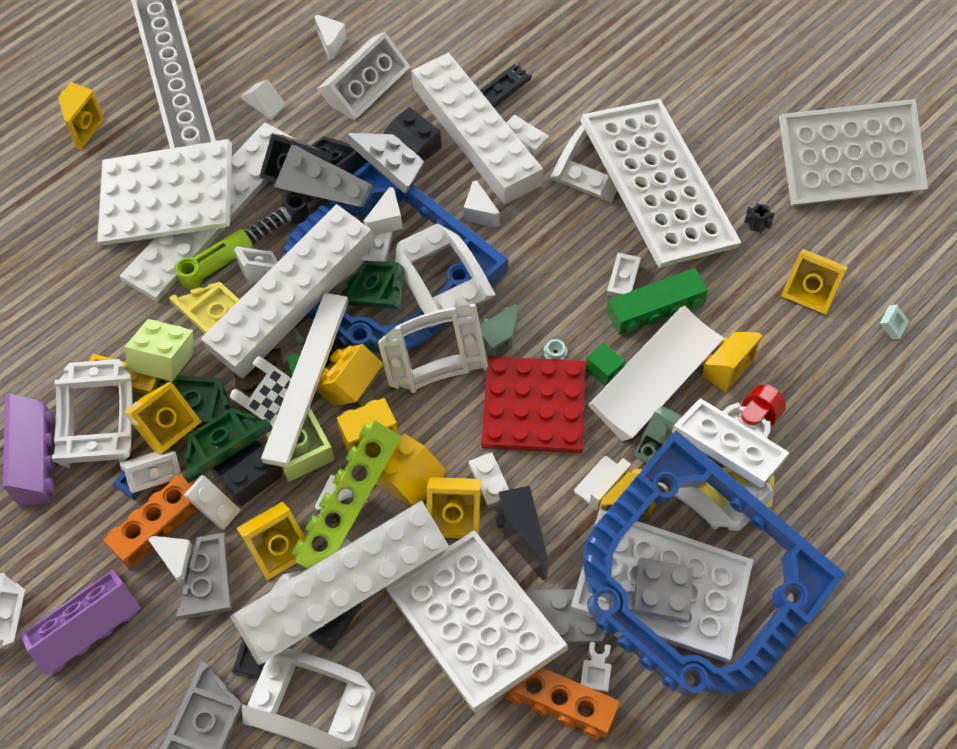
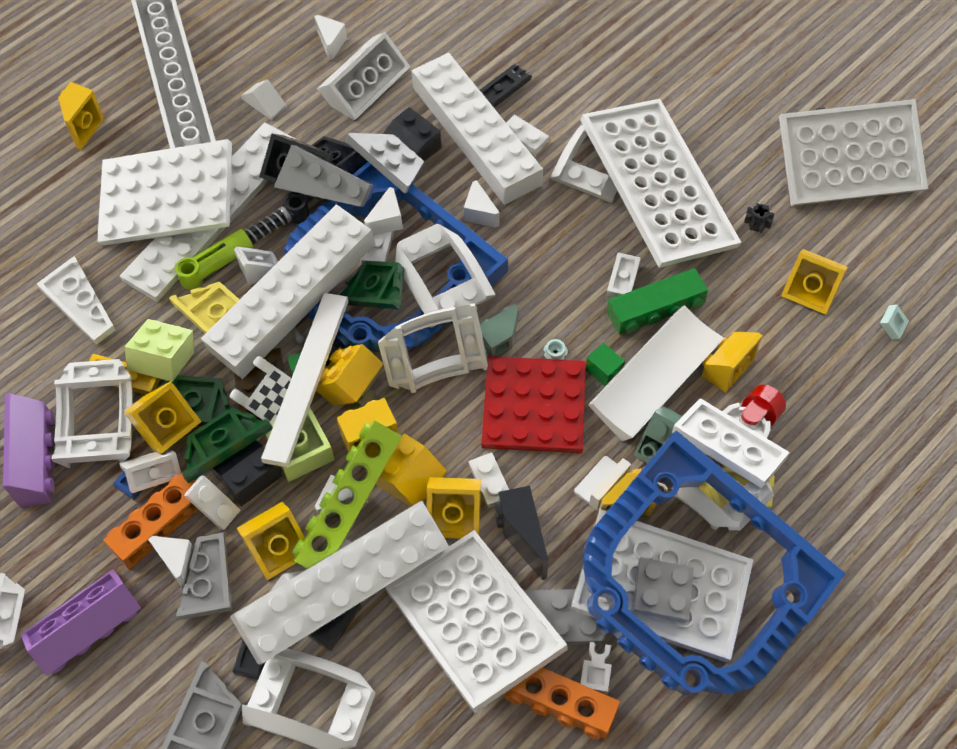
(77, 300): none -> white wing

